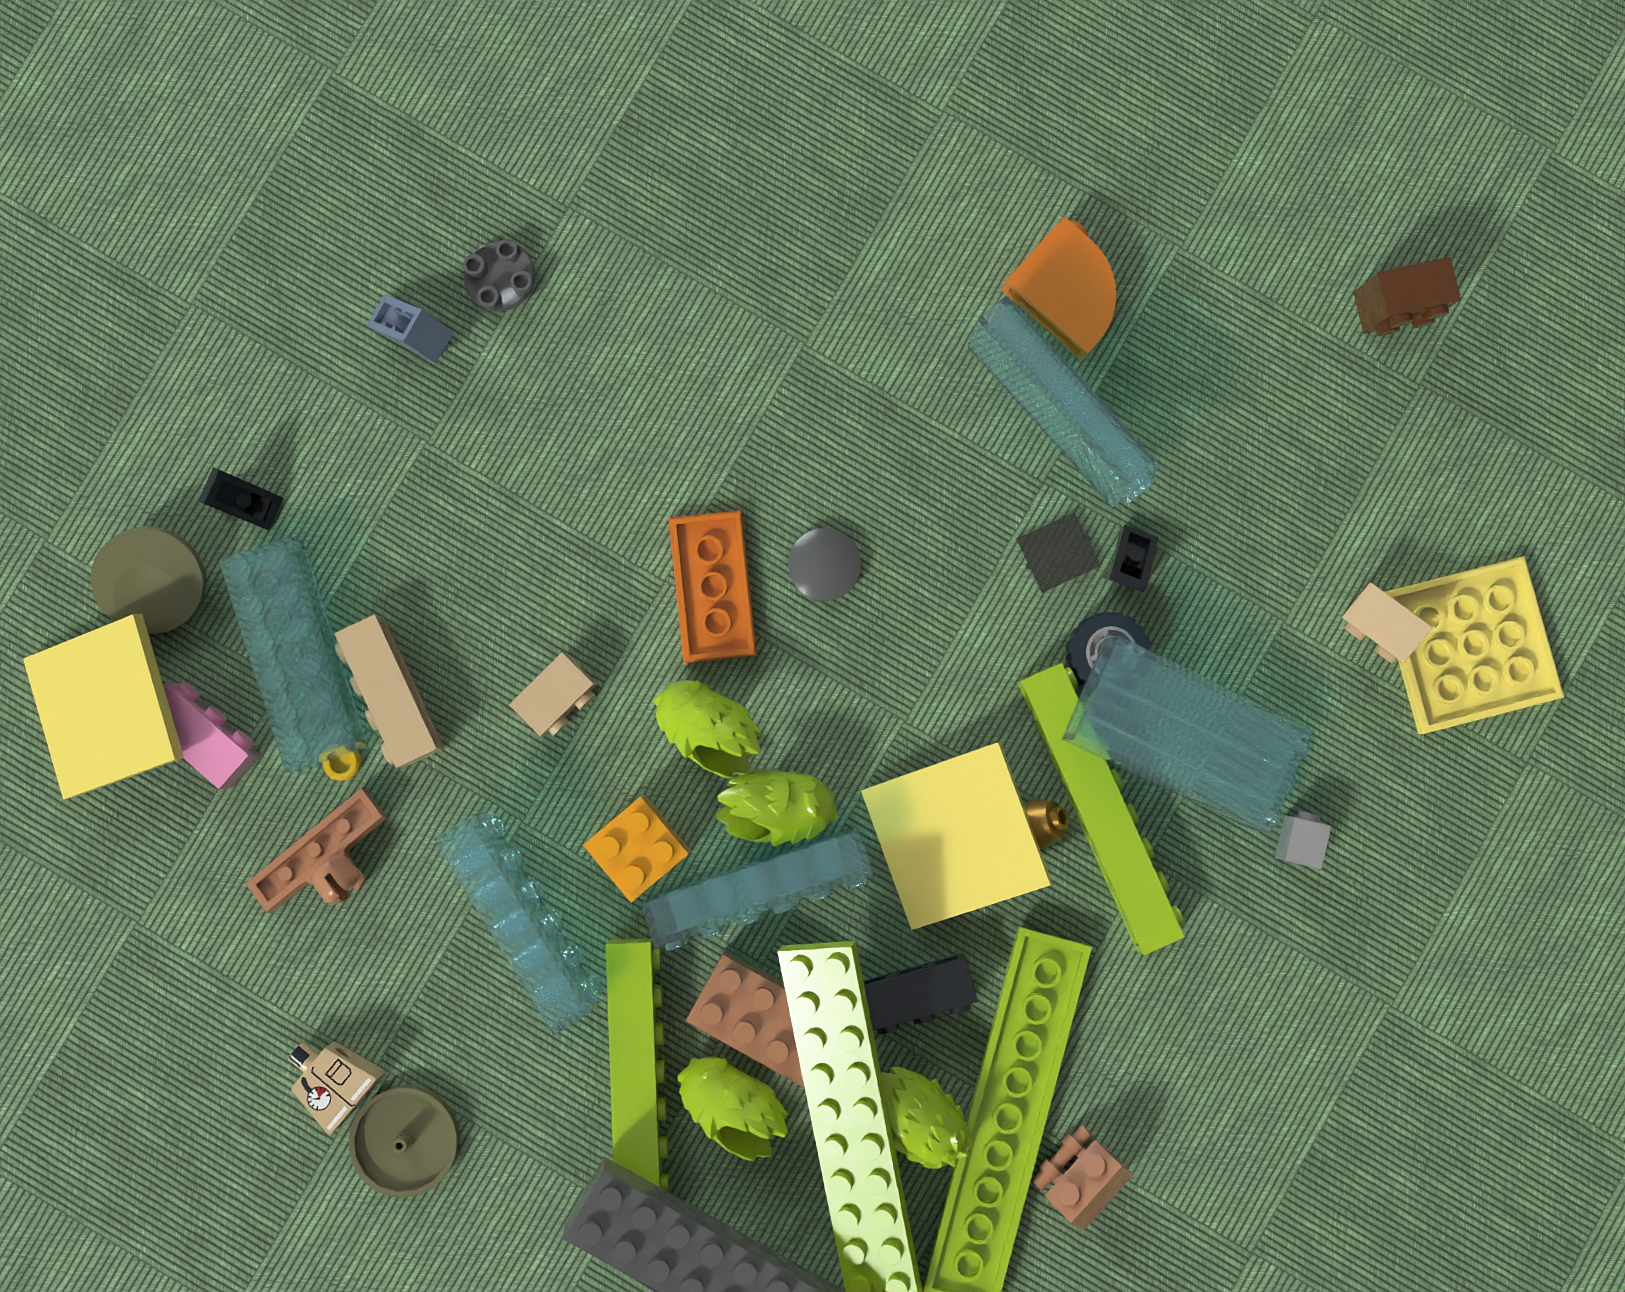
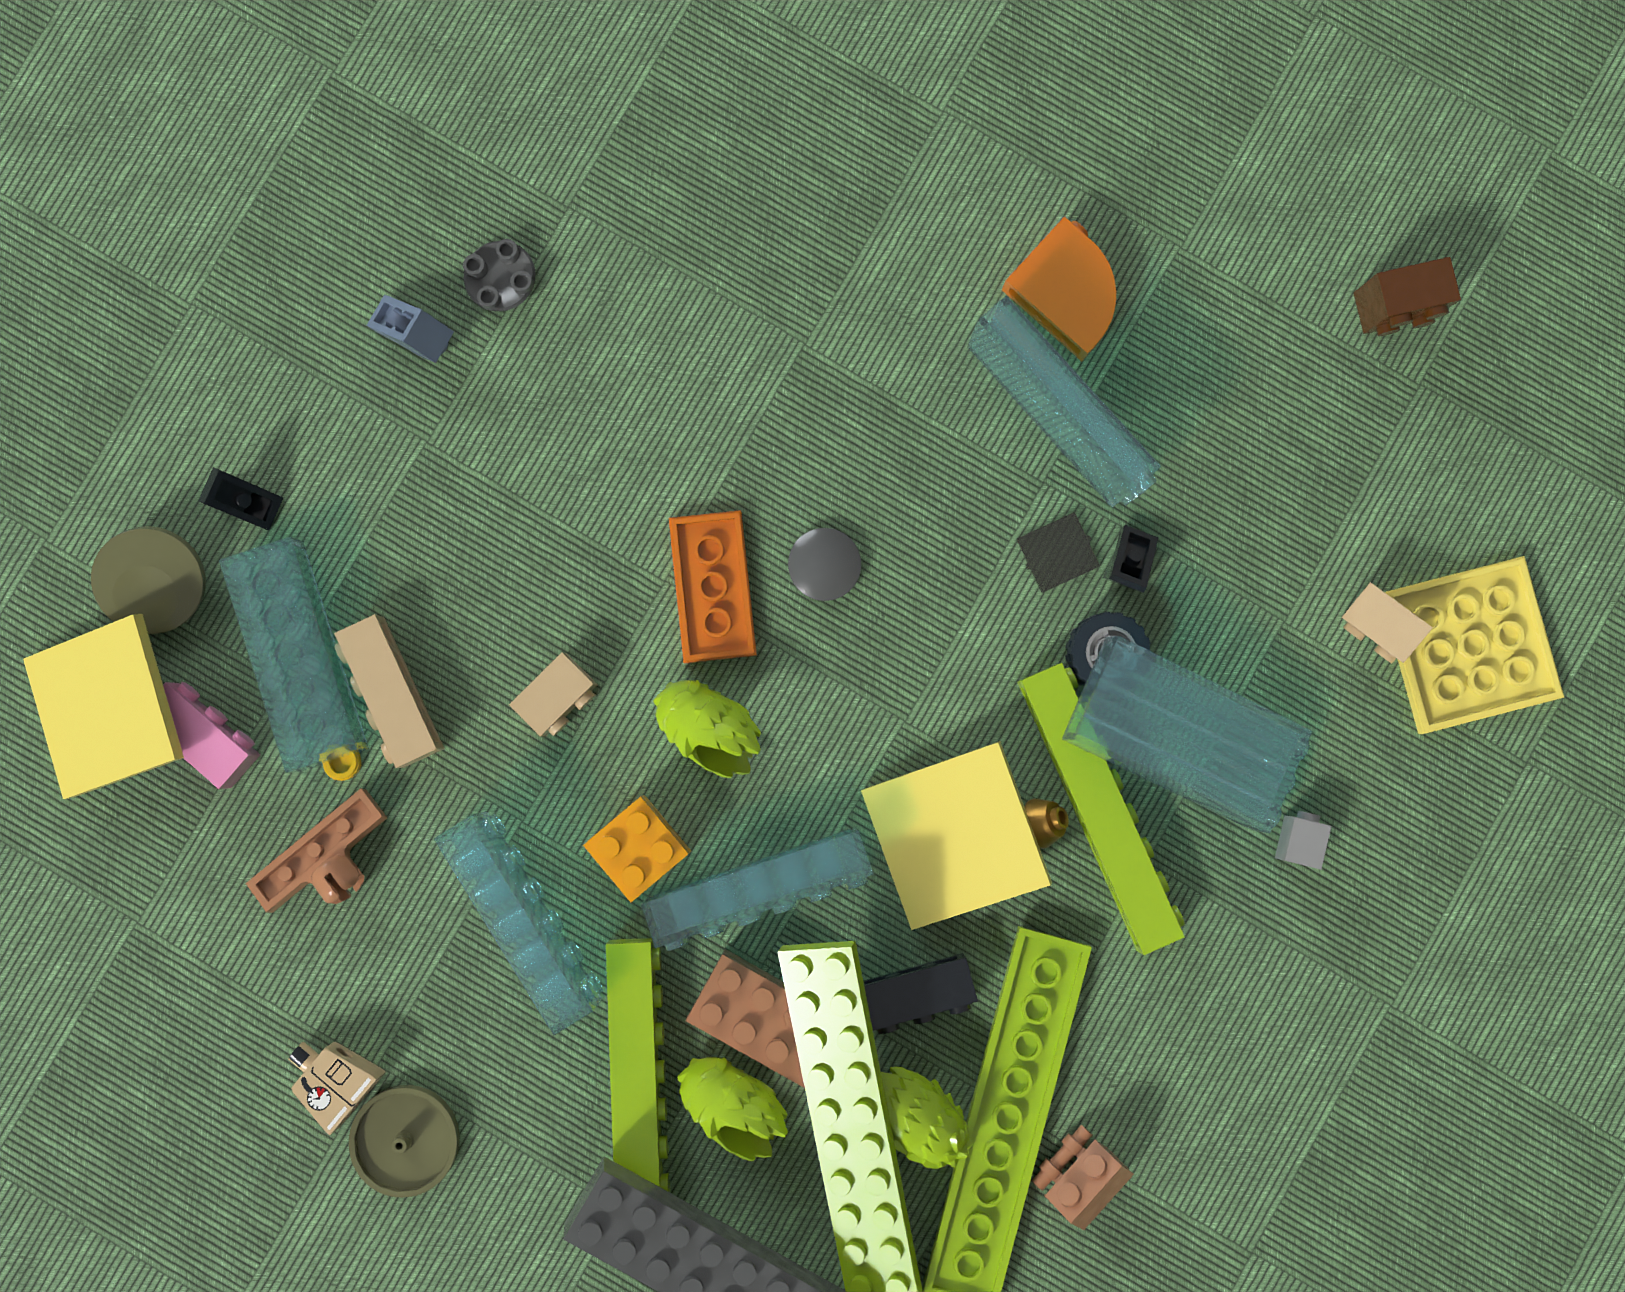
(776, 806): lime head -> none

